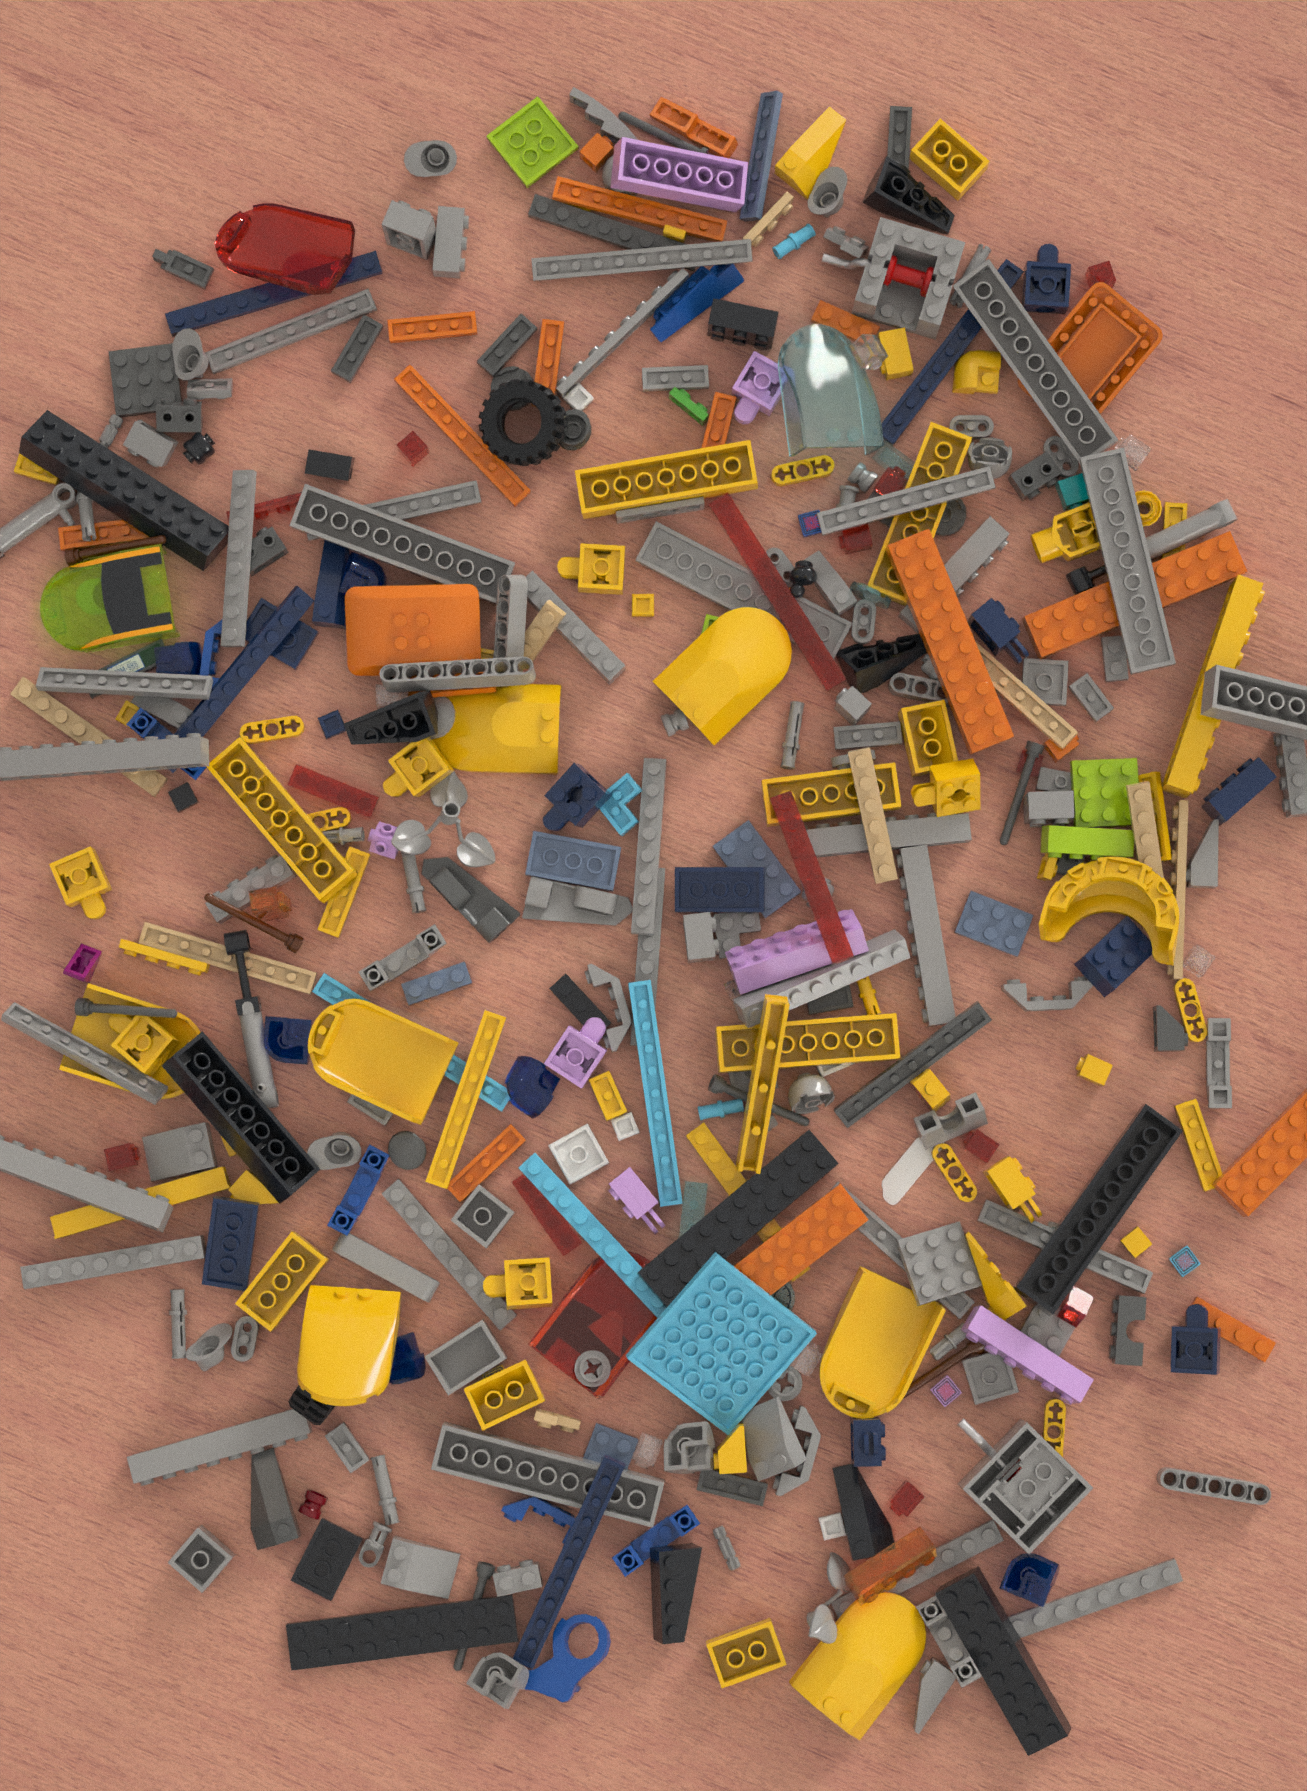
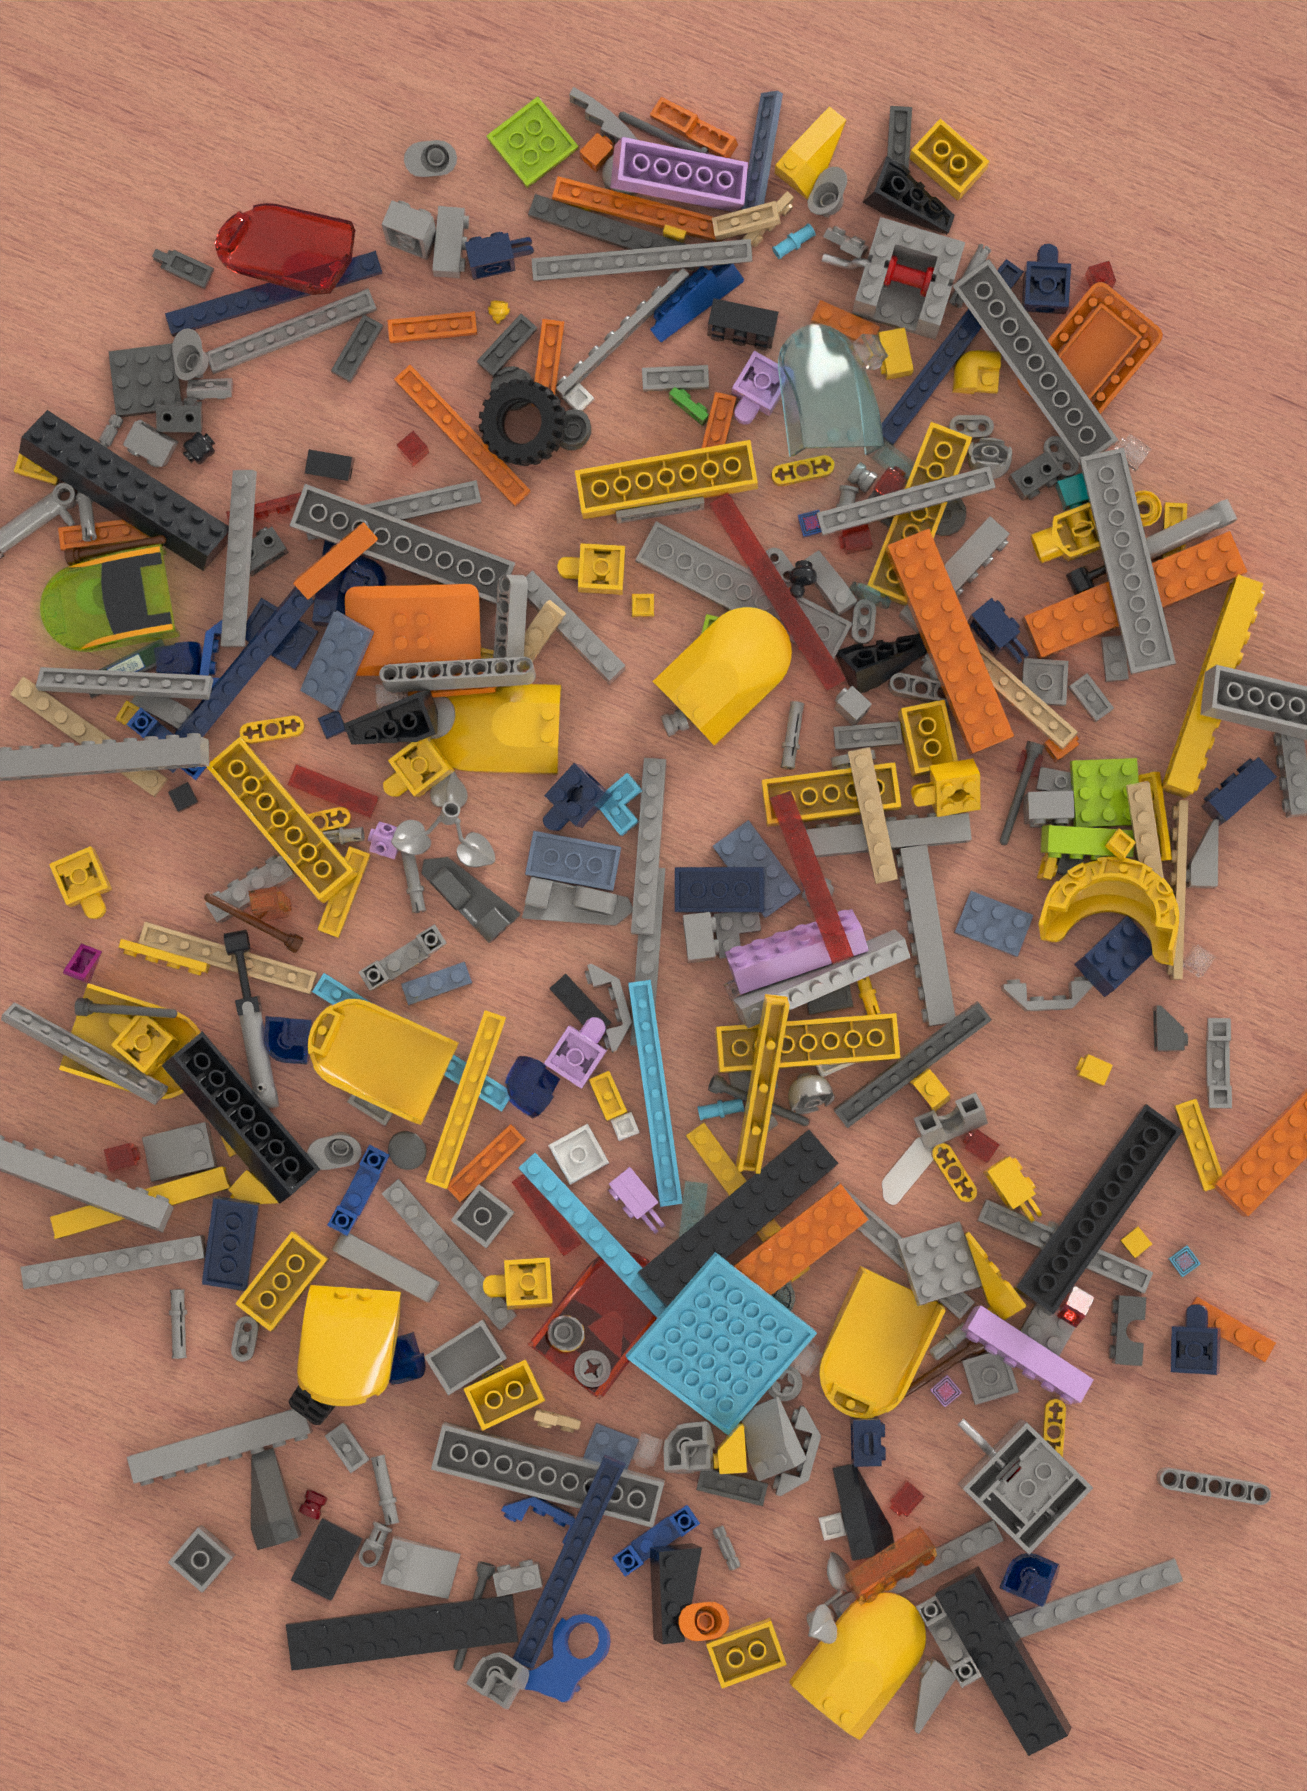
(210, 1346): light grey piece -> none
(335, 560): none -> orange slope
(337, 661): none -> sand blue plate
(495, 254): none -> dark blue brick
(498, 310): none -> yellow plate
(566, 1333): none -> light grey hair
(703, 1621): none -> orange piece
(746, 220): none -> tan plate
(1120, 844): none -> yellow tile
(1180, 995): yellow beam -> none

